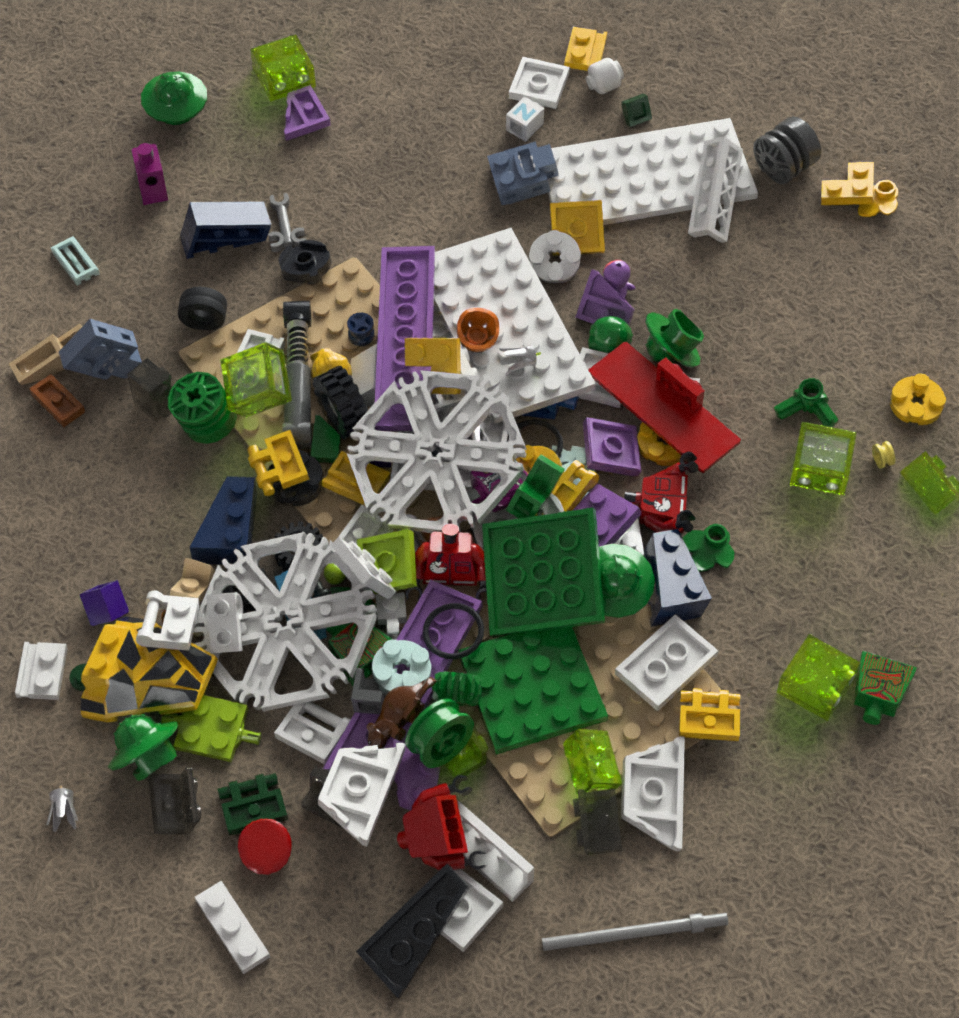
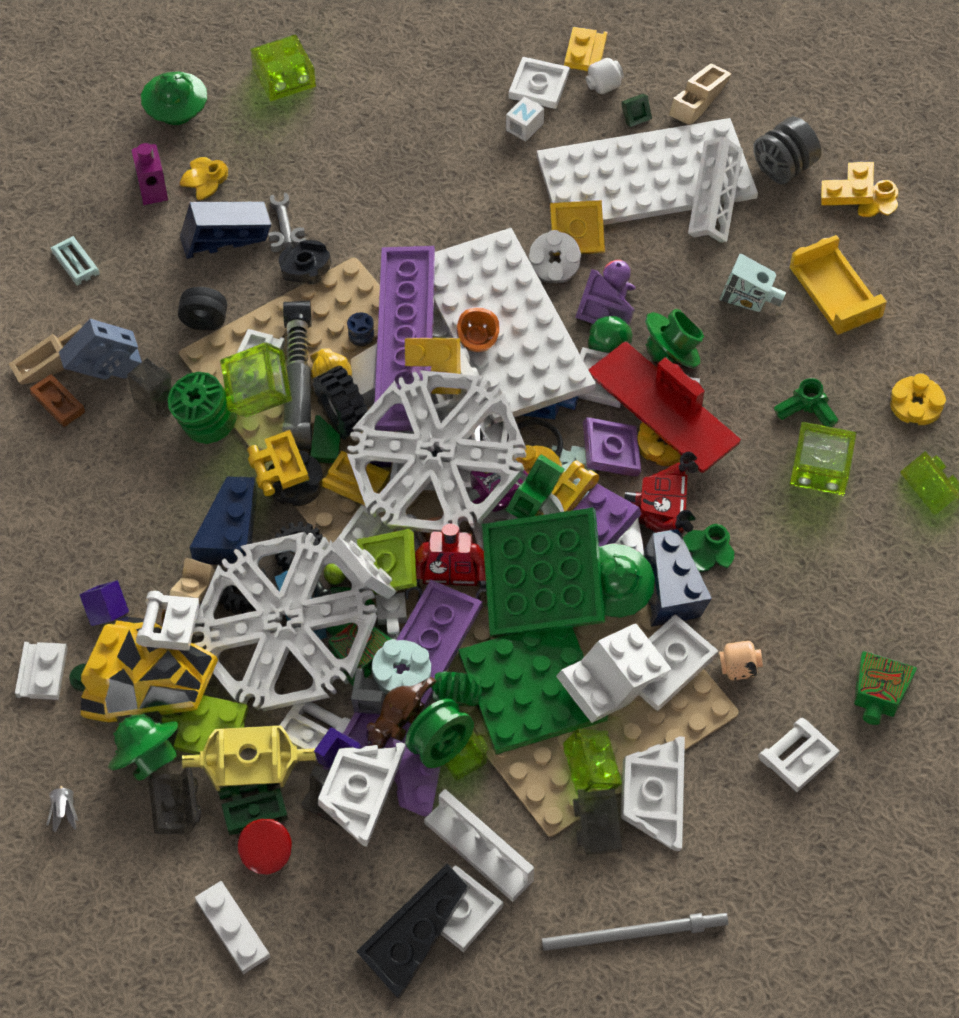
(204, 176): none -> yellow plate
(224, 622): white plate -> none
(271, 765): none -> light yellow plate
(304, 113): medium lavender wing -> none
(330, 744): none -> dark purple panel
(436, 828): red torso -> none
(471, 649): black tyre -> none
(521, 357): flat silver piece -> none
(522, 172): sand blue piece -> none
(613, 672): none -> white bracket
(699, 94): none -> tan slope
(709, 721): yellow plate -> none
(740, 660): none -> light nougat head
(751, 285): none -> light aqua torso
(803, 762): none -> white plate
(818, 677): clear neon green piece -> none
(835, 286): none -> yellow panel
(883, 454): light yellow bush -> none

